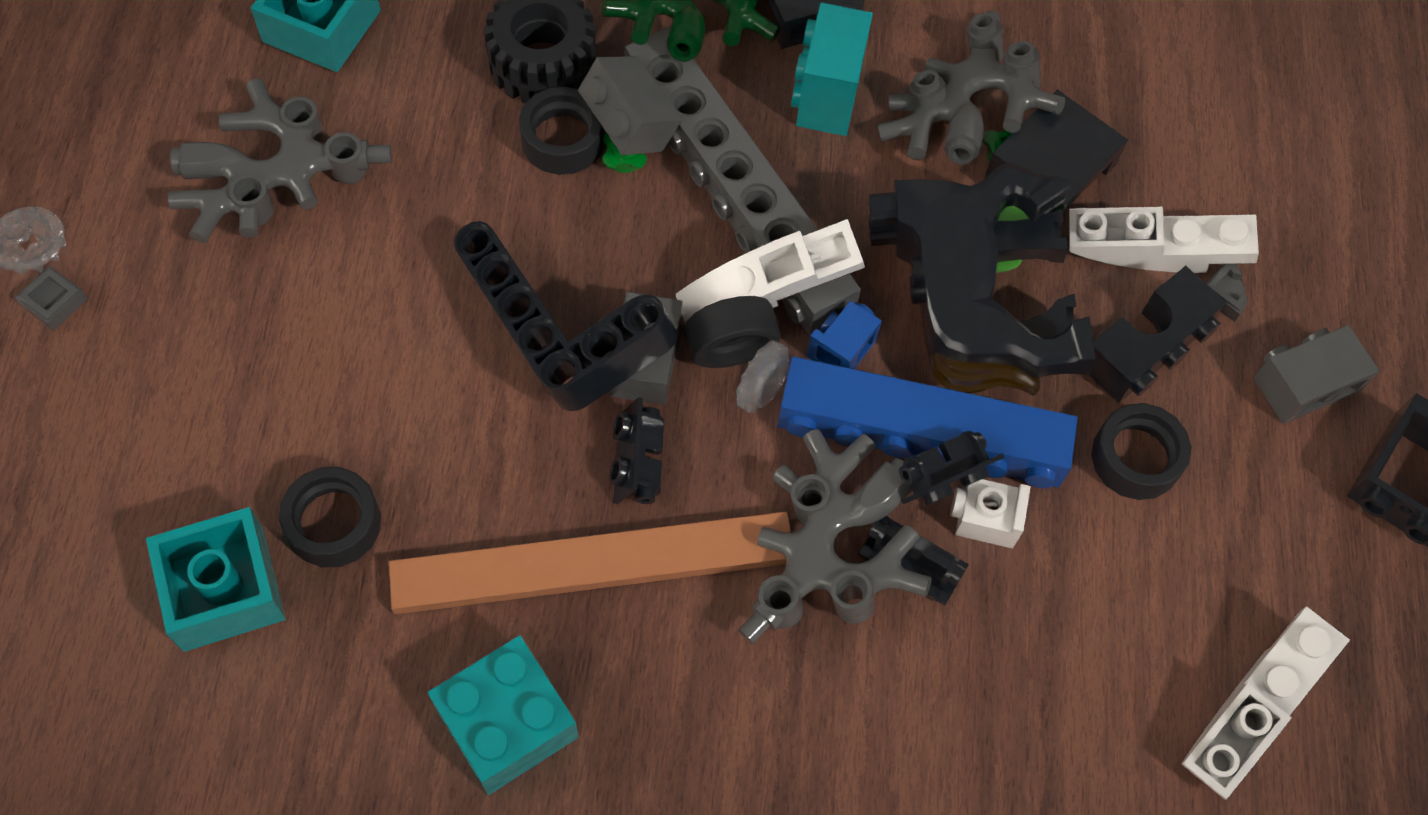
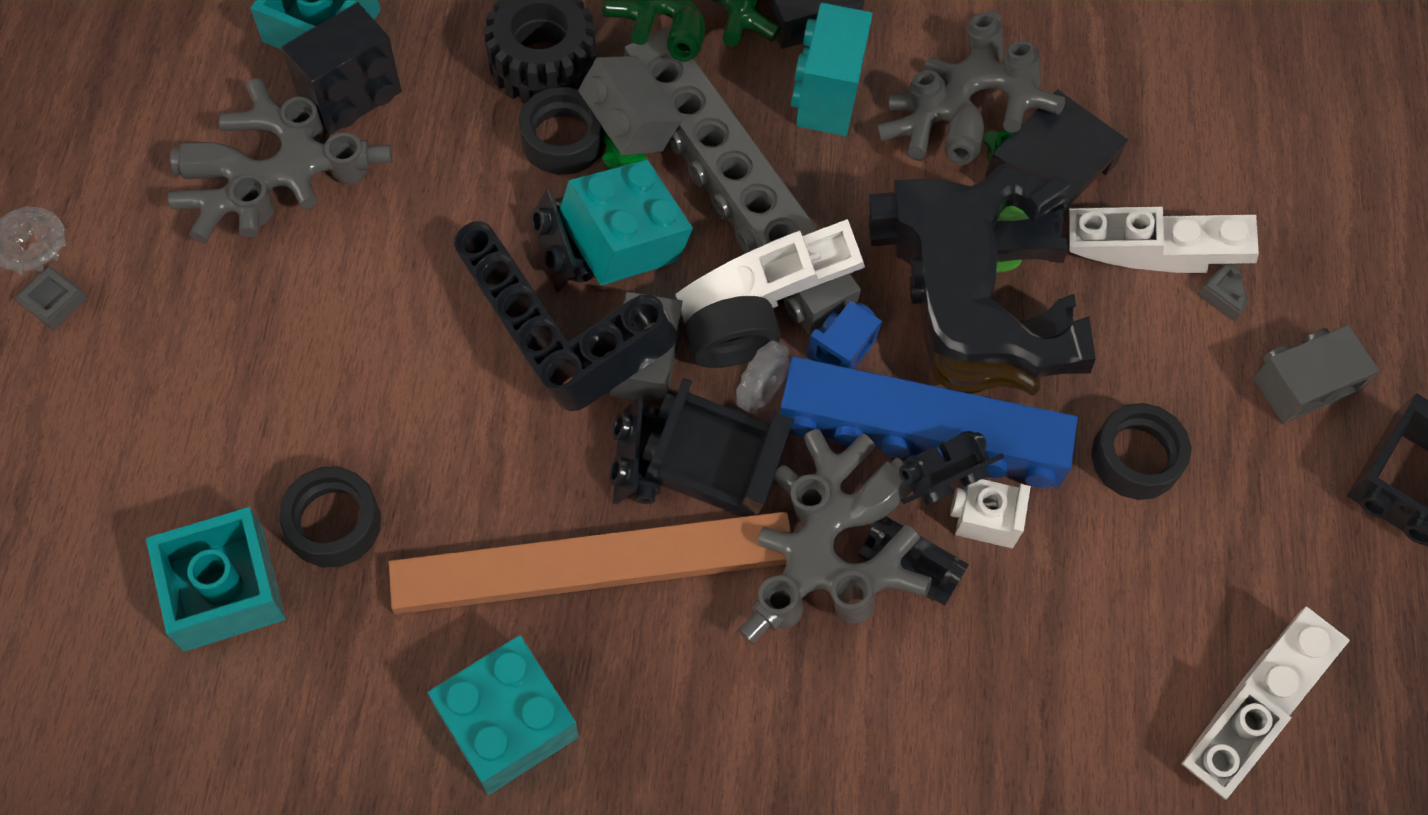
(343, 67): none -> black brick
(560, 253): none -> black hinge
(624, 221): none -> teal brick
(715, 452): none -> black panel
(1180, 311): black arch -> none

